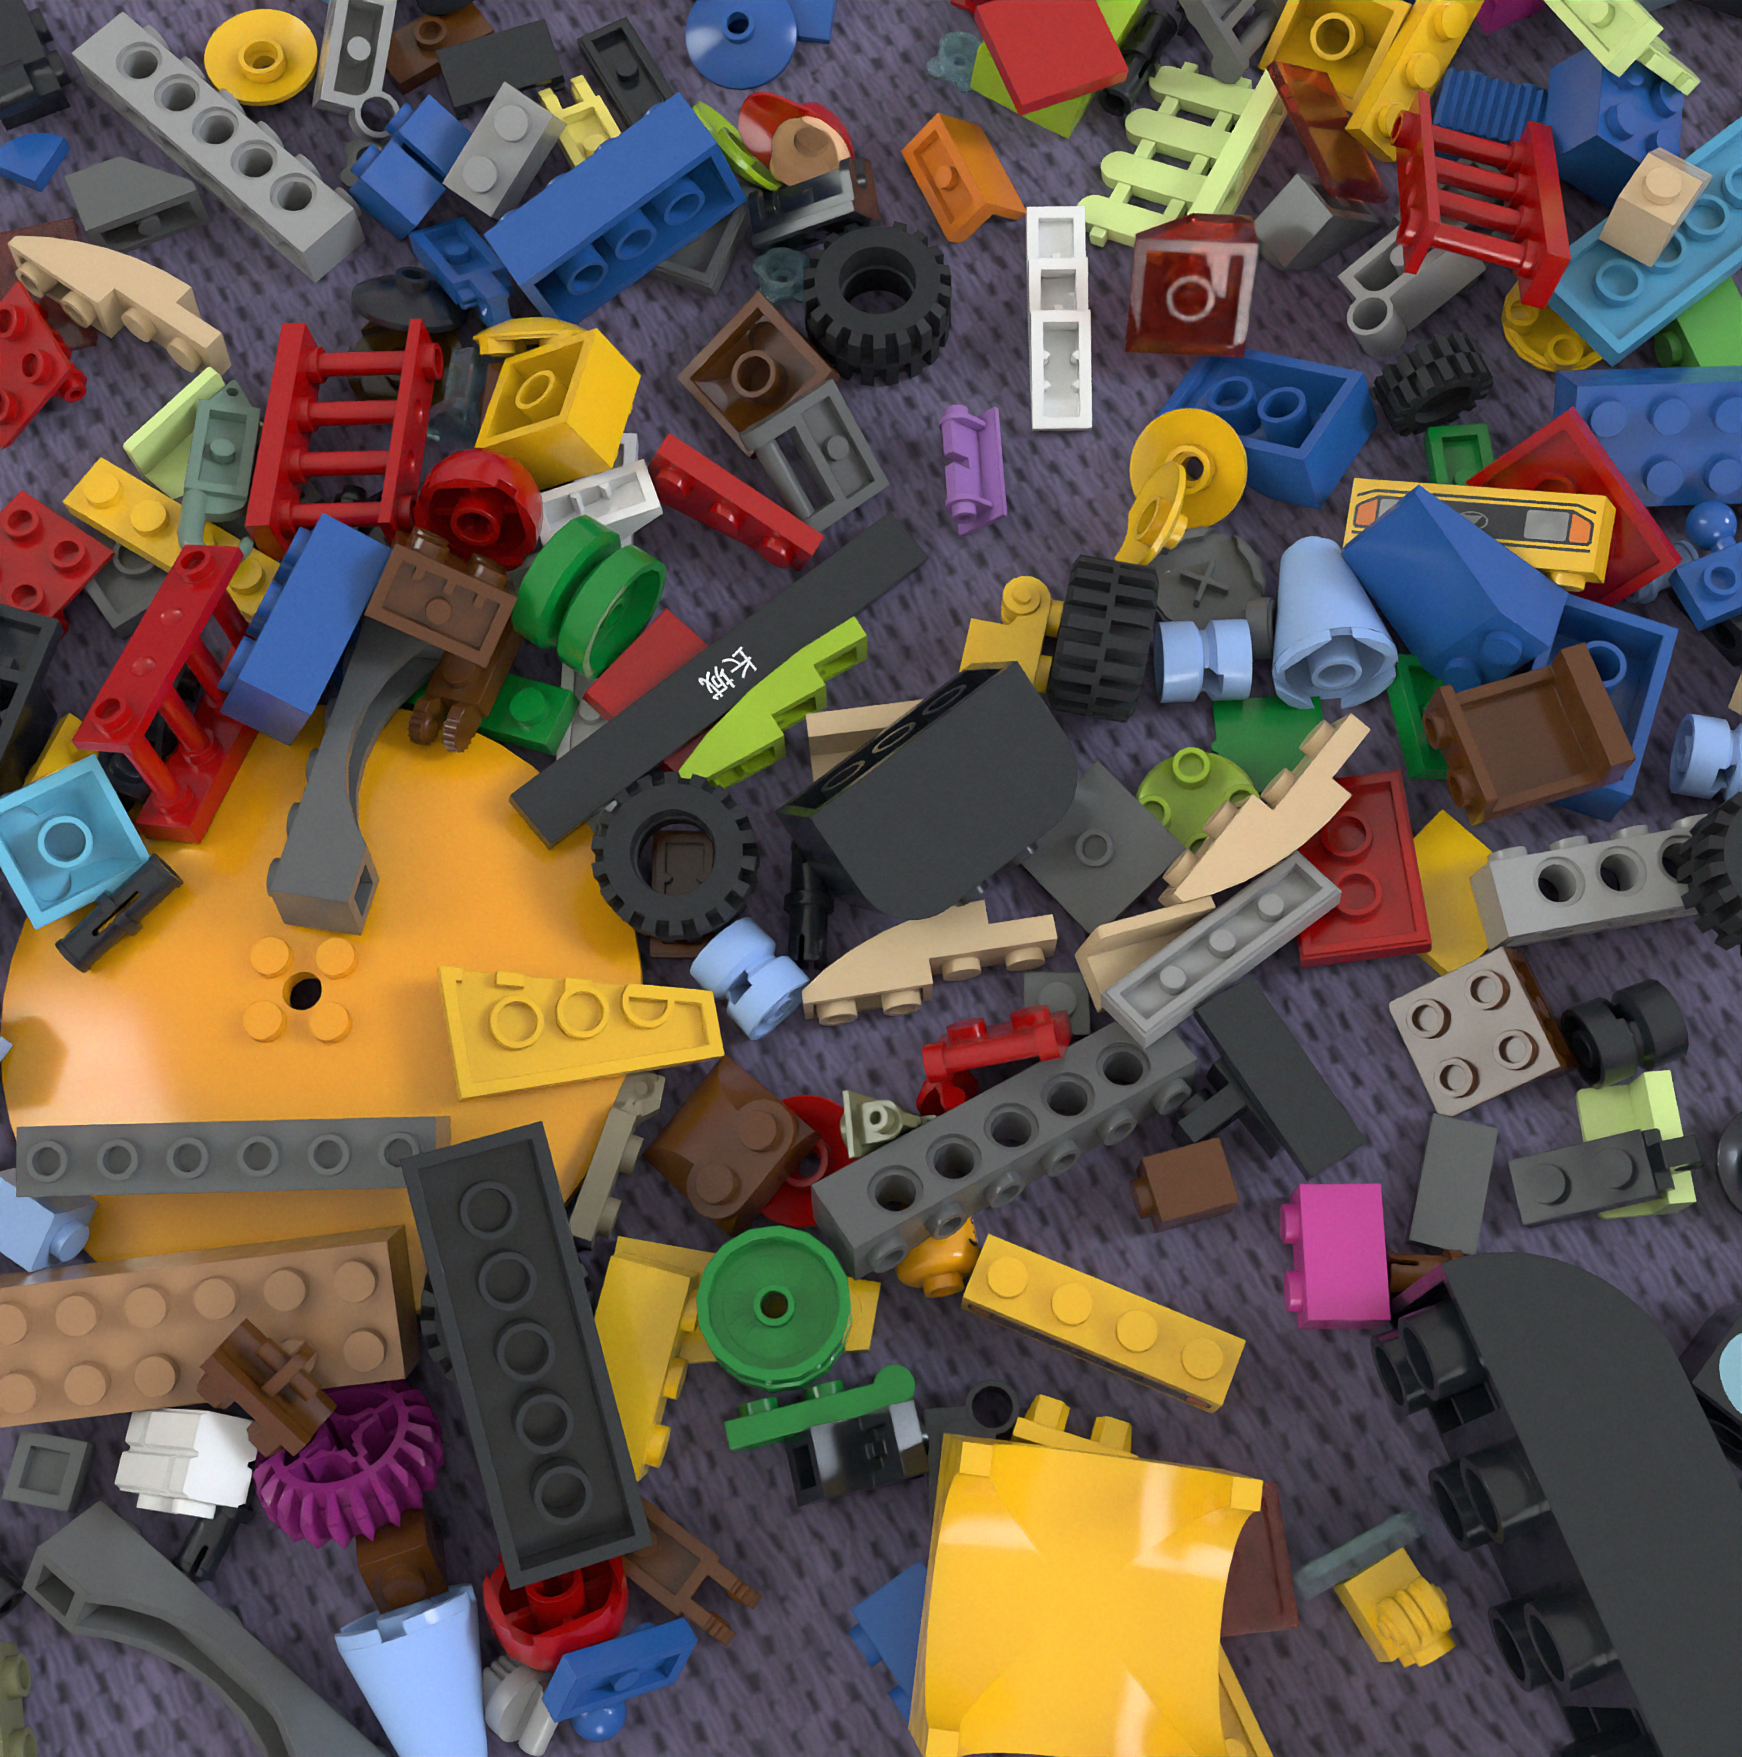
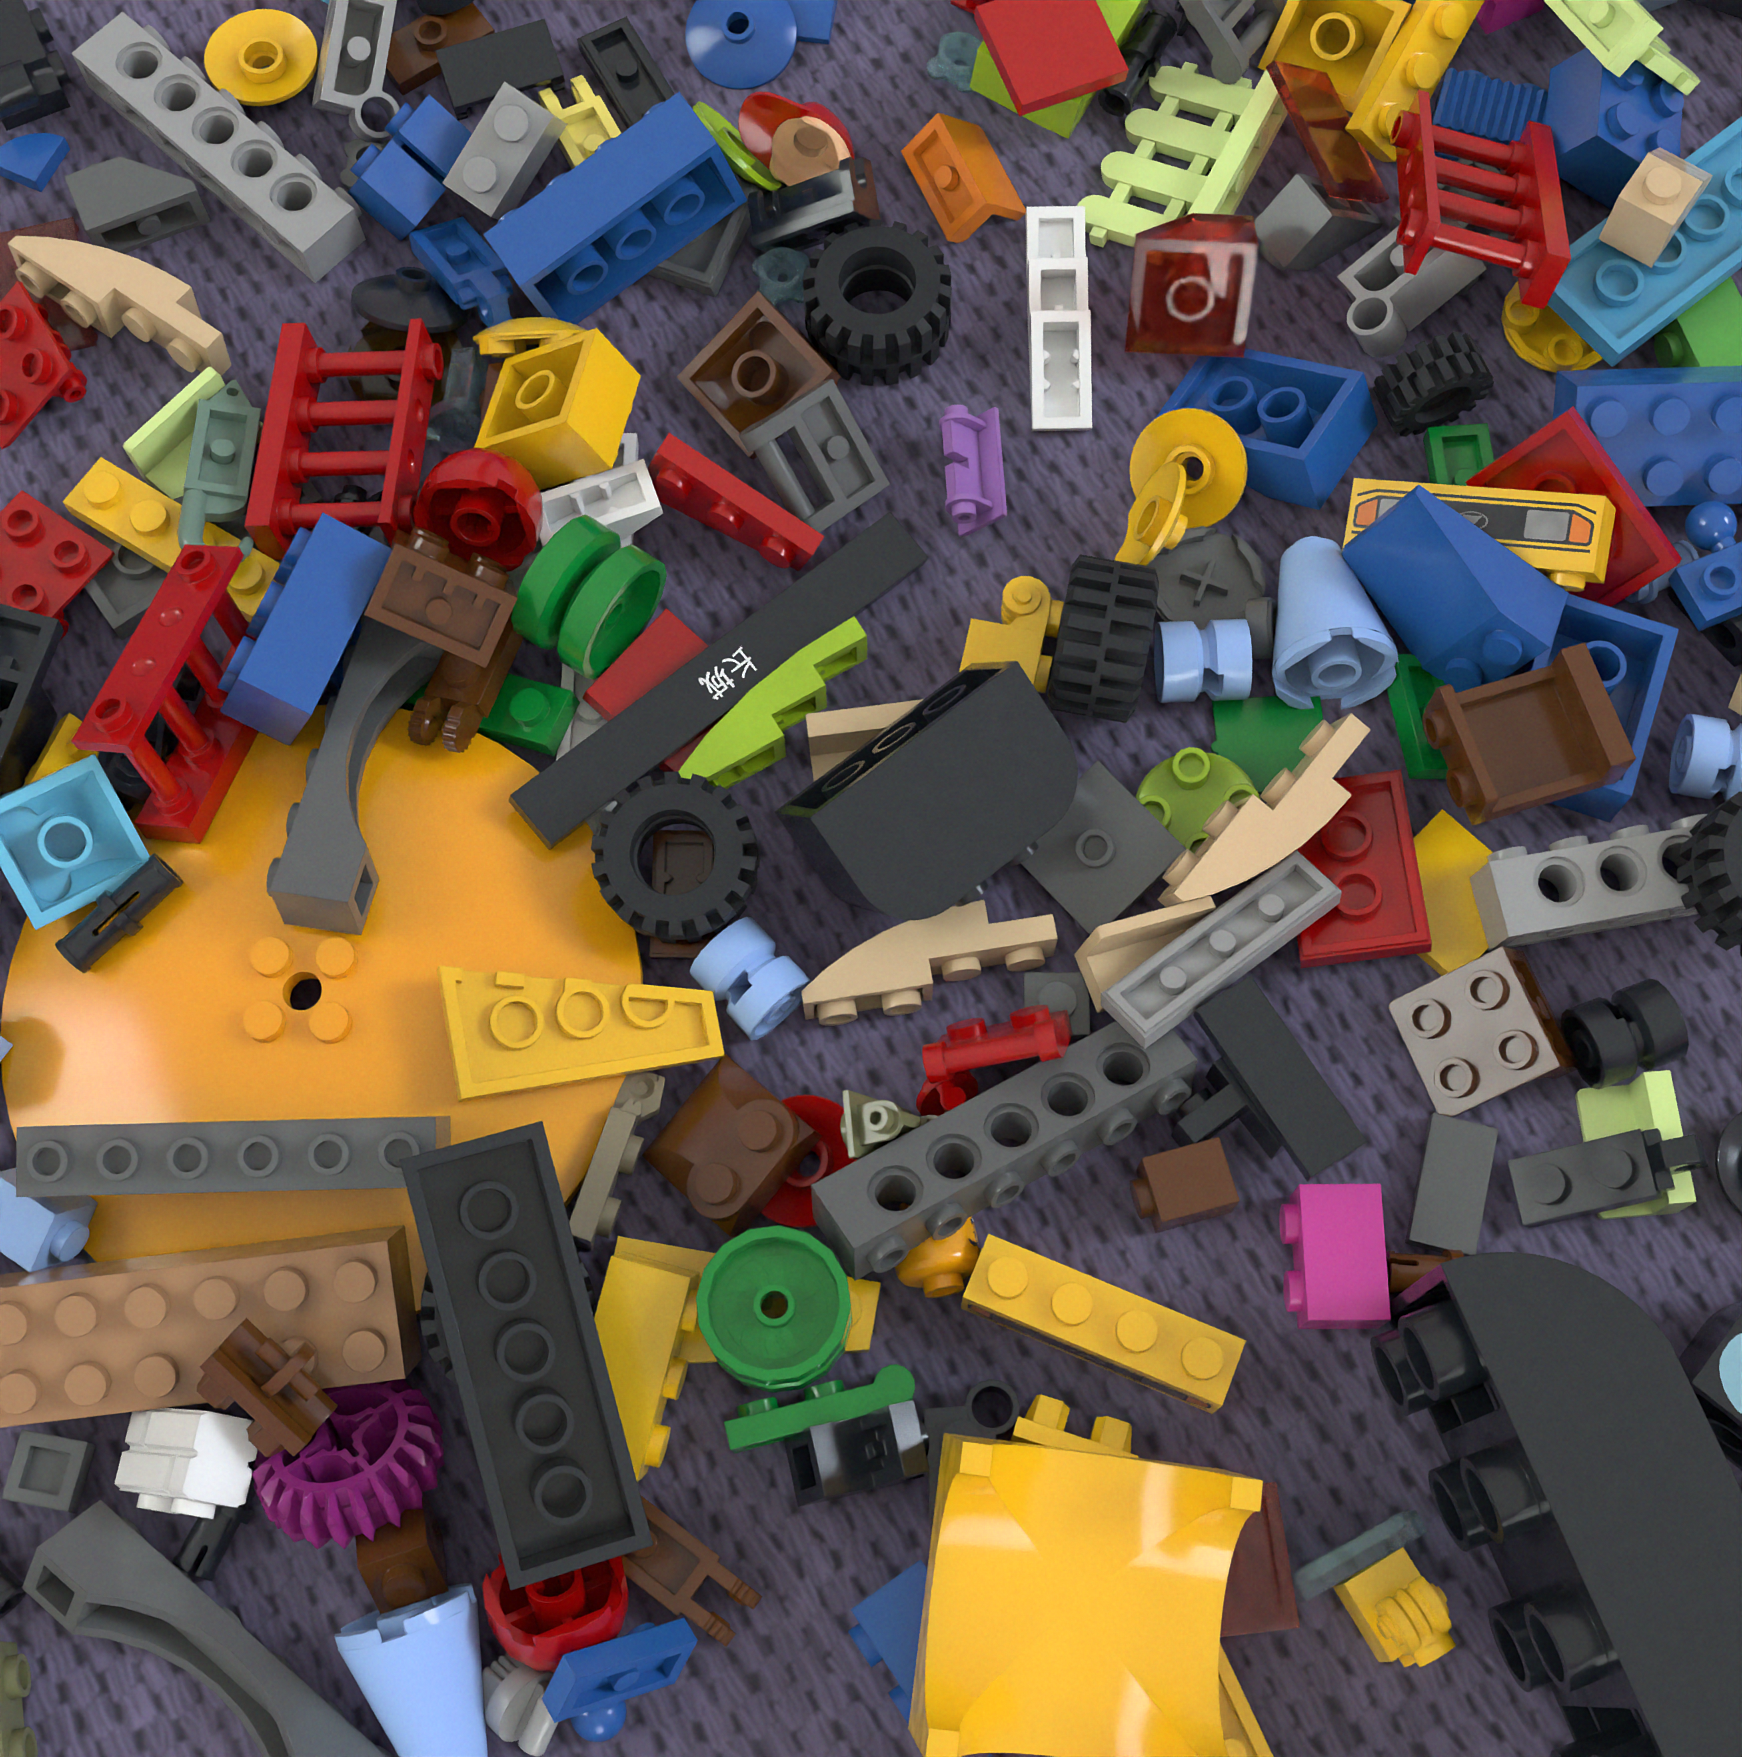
(808, 913): black pin -> none

